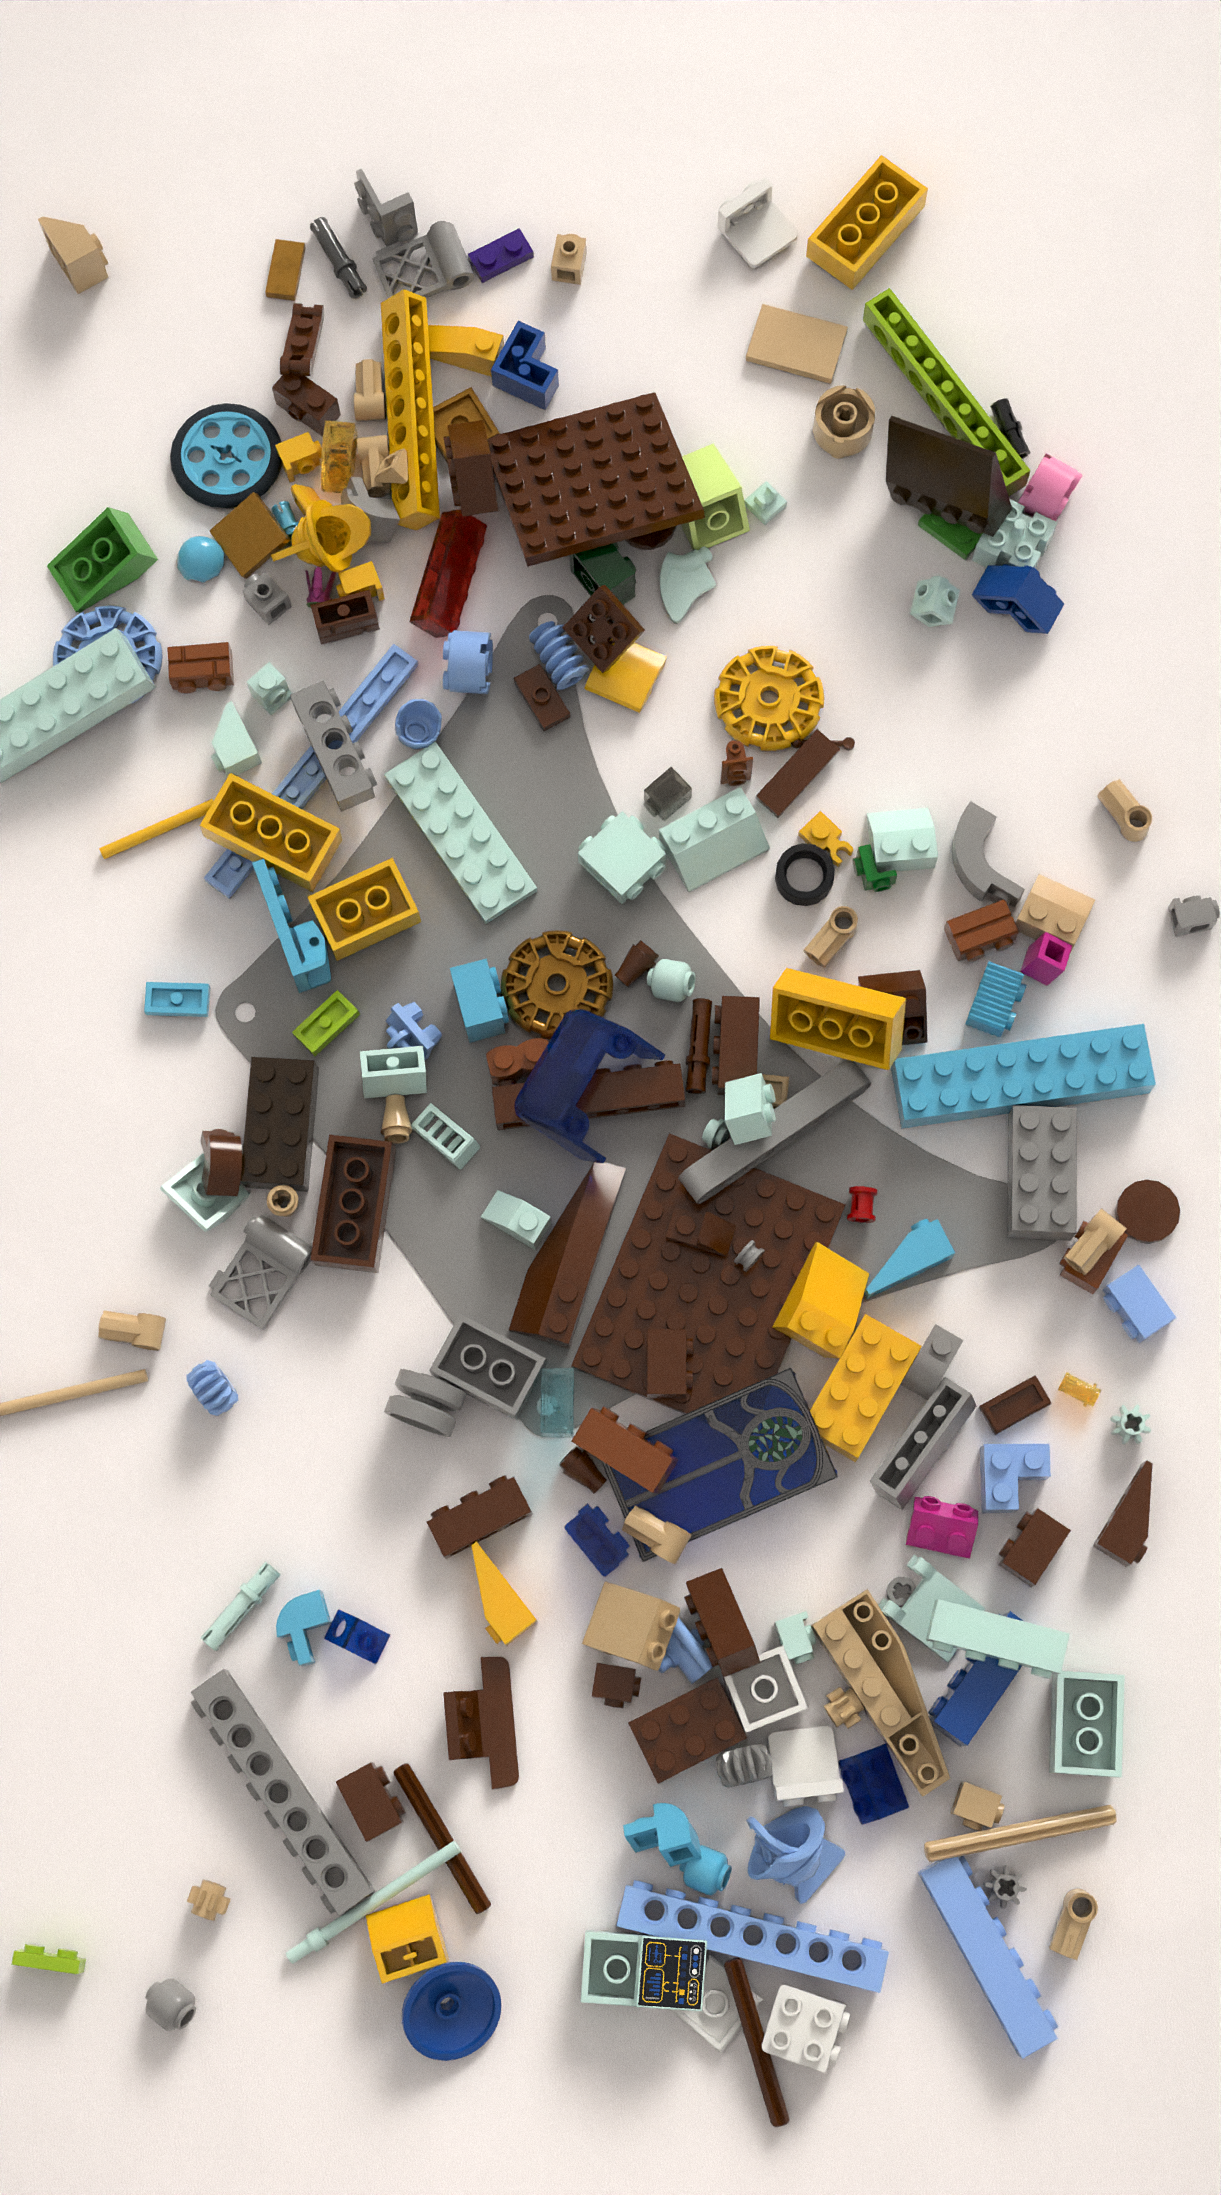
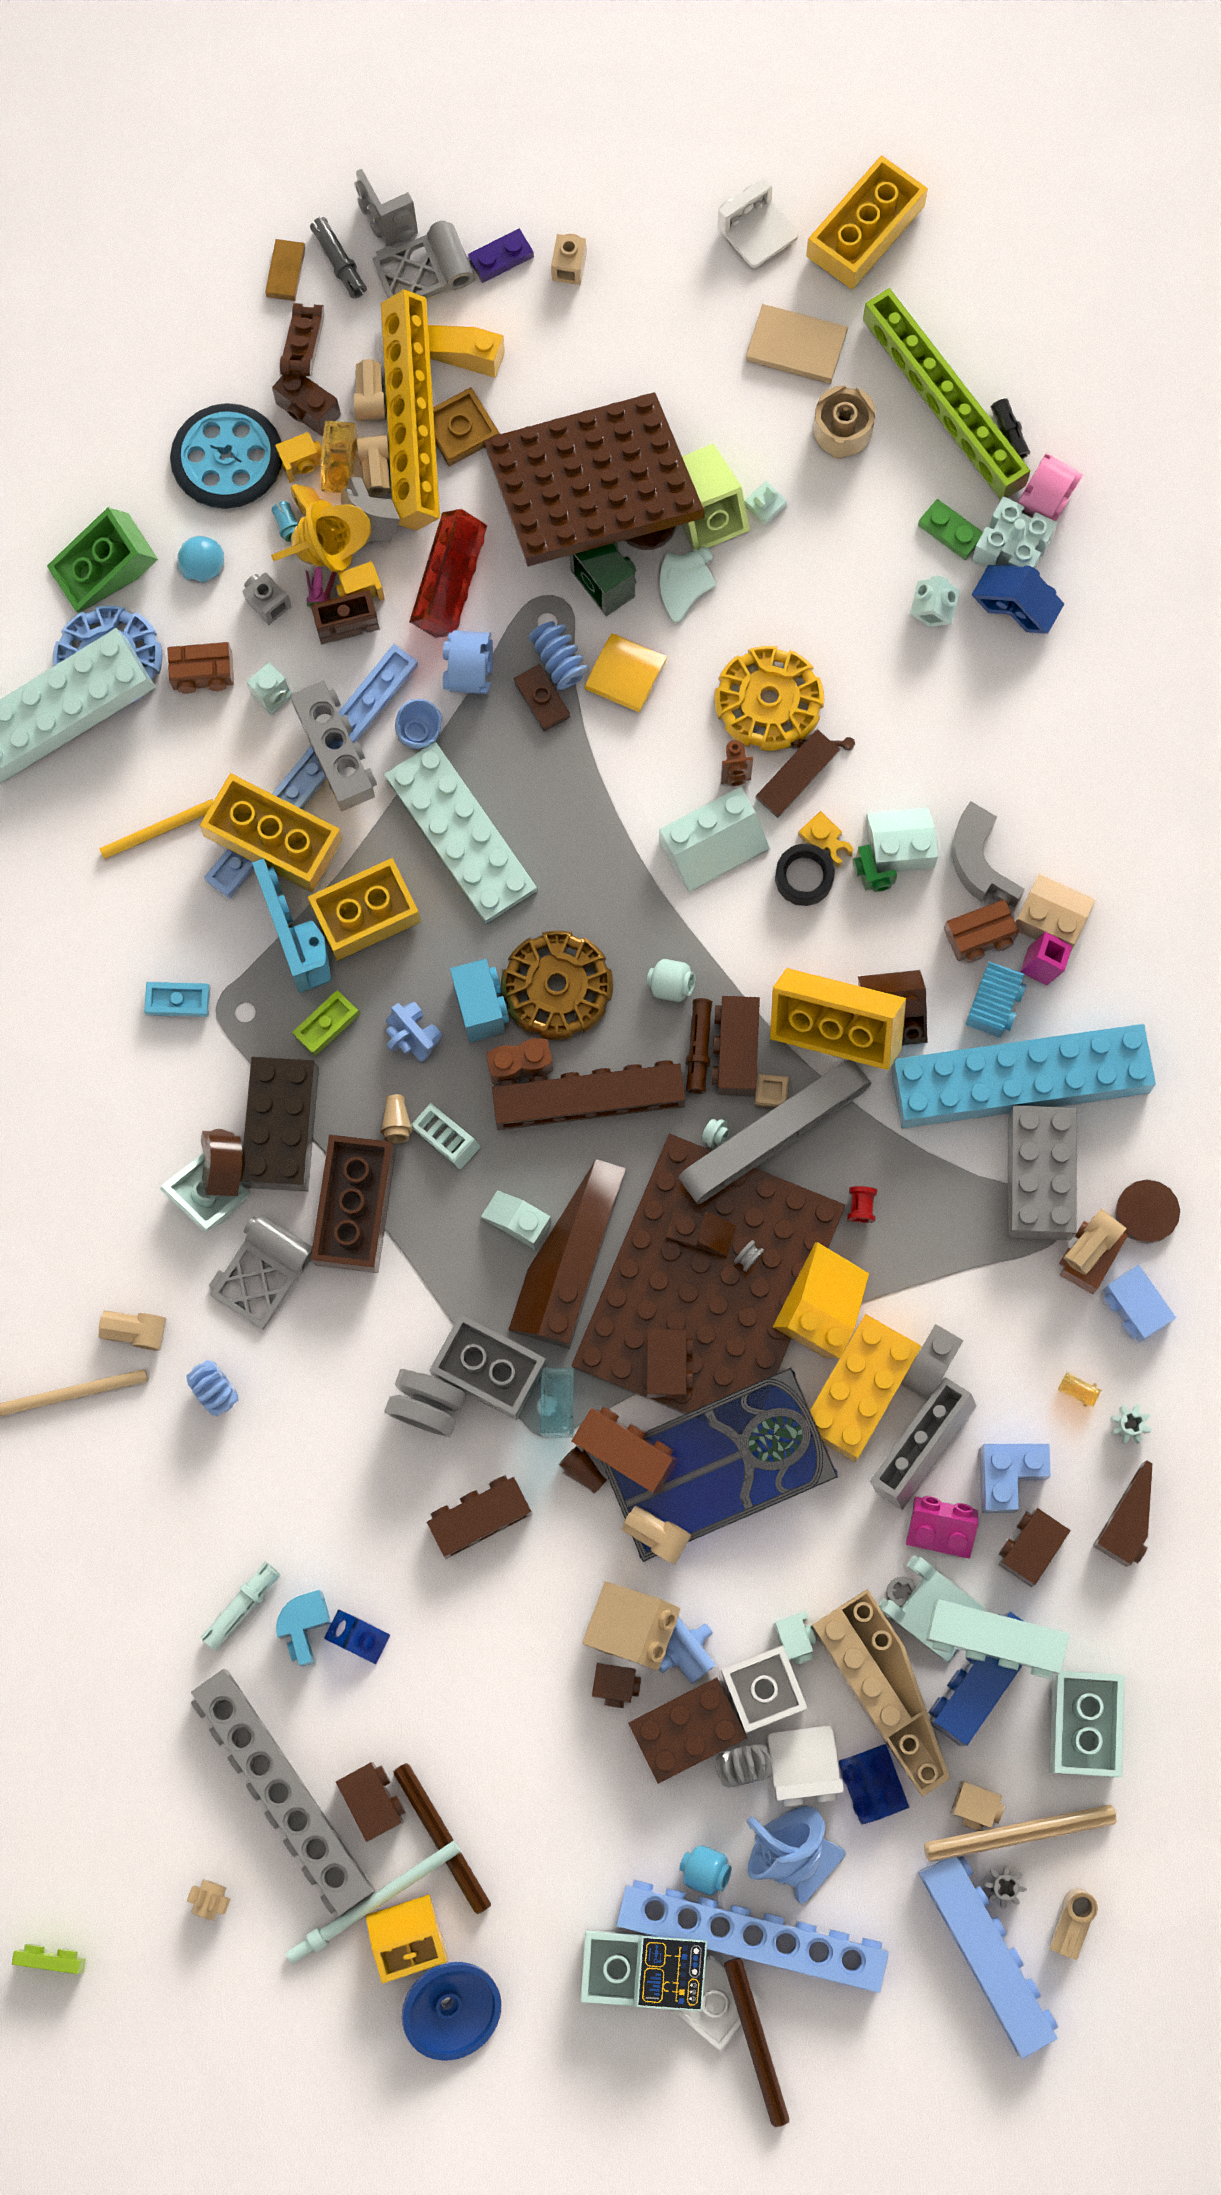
(76, 252): tan slope -> none
(170, 2004): light grey head -> none
(233, 744): light aqua slope -> none
(249, 535): pearl gold tile -> none
(279, 1195): tan cone -> none
(393, 468): tan slope -> none
(393, 1072): light aqua brick -> none
(470, 468): reddish brown brick -> none
(483, 1723): reddish brown plate -> none
(501, 1604): yellow slope -> none
(520, 368): blue brick -> none
(564, 1072): clear blue windscreen -> none
(596, 1540): clear blue bracket -> none
(610, 622): reddish brown plate -> none
(622, 856): light aqua brick -> none
(636, 963): reddish brown cone -> none
(666, 794): clear smoke brick -> none
(669, 1831): medium azure brick -> none
(721, 1623): reddish brown brick -> none
(749, 1108): light aqua brick -> none
(805, 2028): white bracket -> none
(830, 937): tan piece -> none
(843, 1707): tan gear -> none
(919, 1251): medium azure slope -> none
(945, 477): dark brown slope -> none
(1015, 1405): reddish brown tile -> none
(1124, 808): tan piece -> none
(1193, 915): light grey brick -> none

